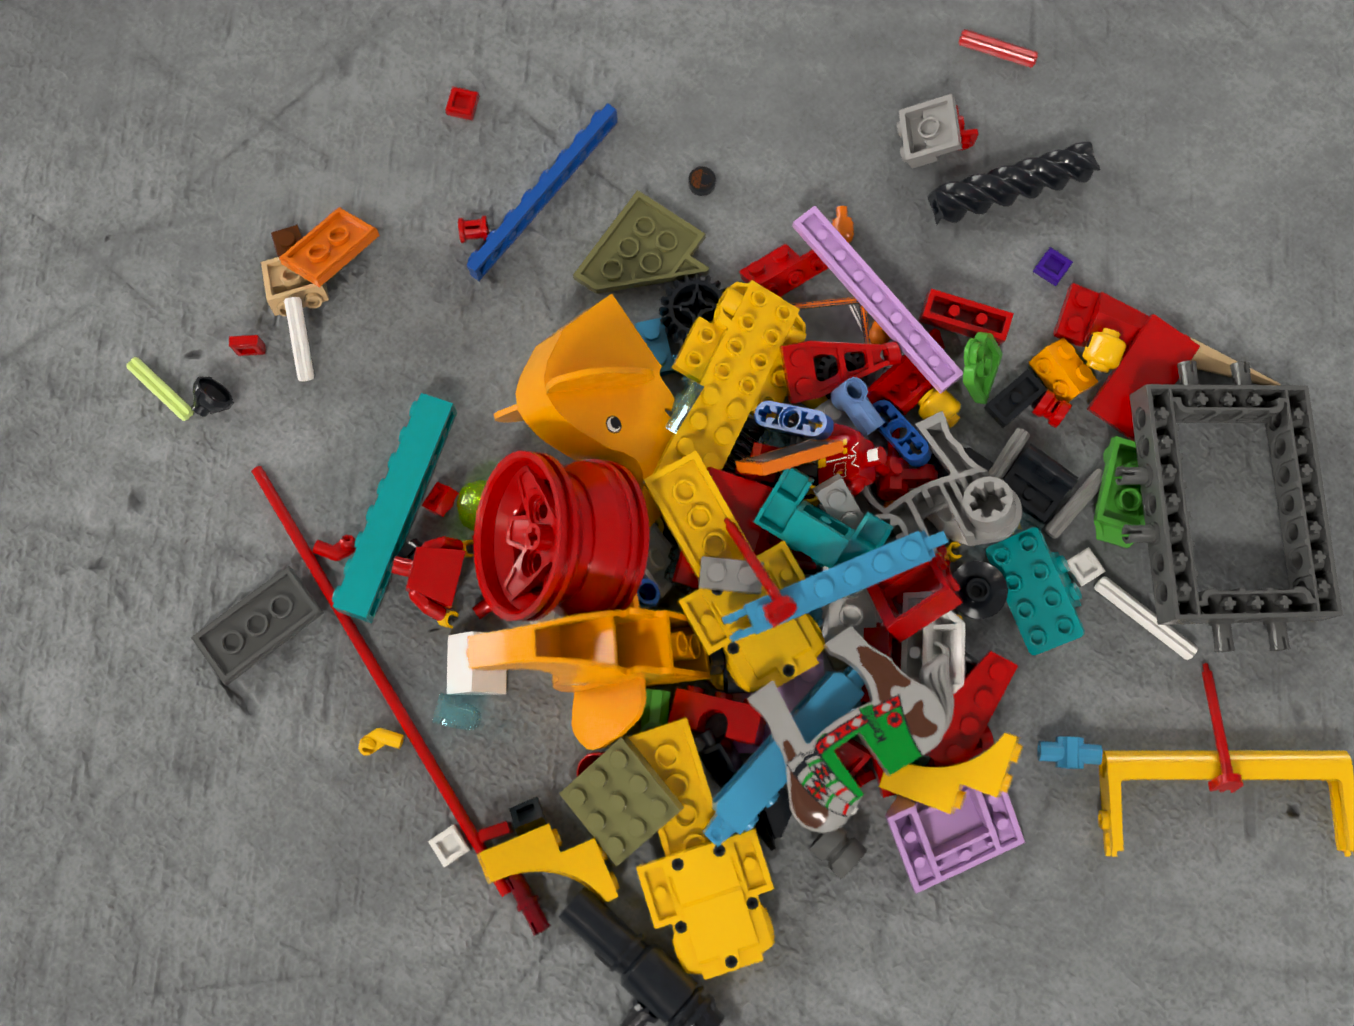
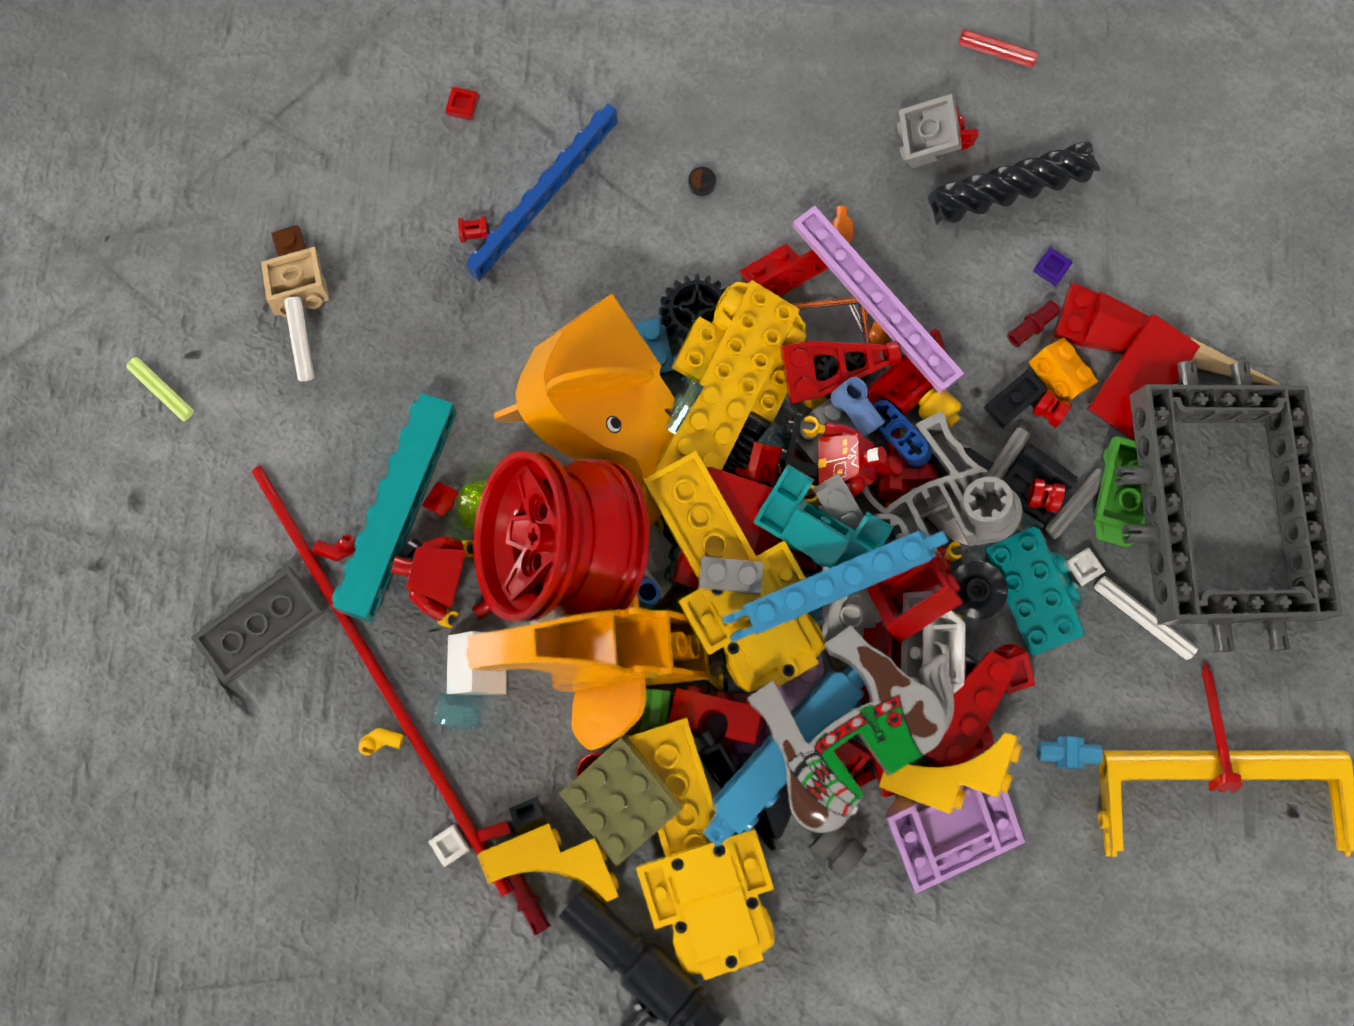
(210, 396): black piece -> none
(247, 345): red tile -> none
(329, 247): orange tile -> none
(642, 249): olive wing -> none
(782, 606): red piece -> none
(789, 456): orange tile -> none
(802, 428): blue beam -> none
(964, 316): red brick -> none
(981, 365): bright green plate -> none
(1023, 675): none -> red bracket
(1033, 323): none -> dark red pin
(1045, 495): none -> red wheel
(1104, 350): yellow head -> none

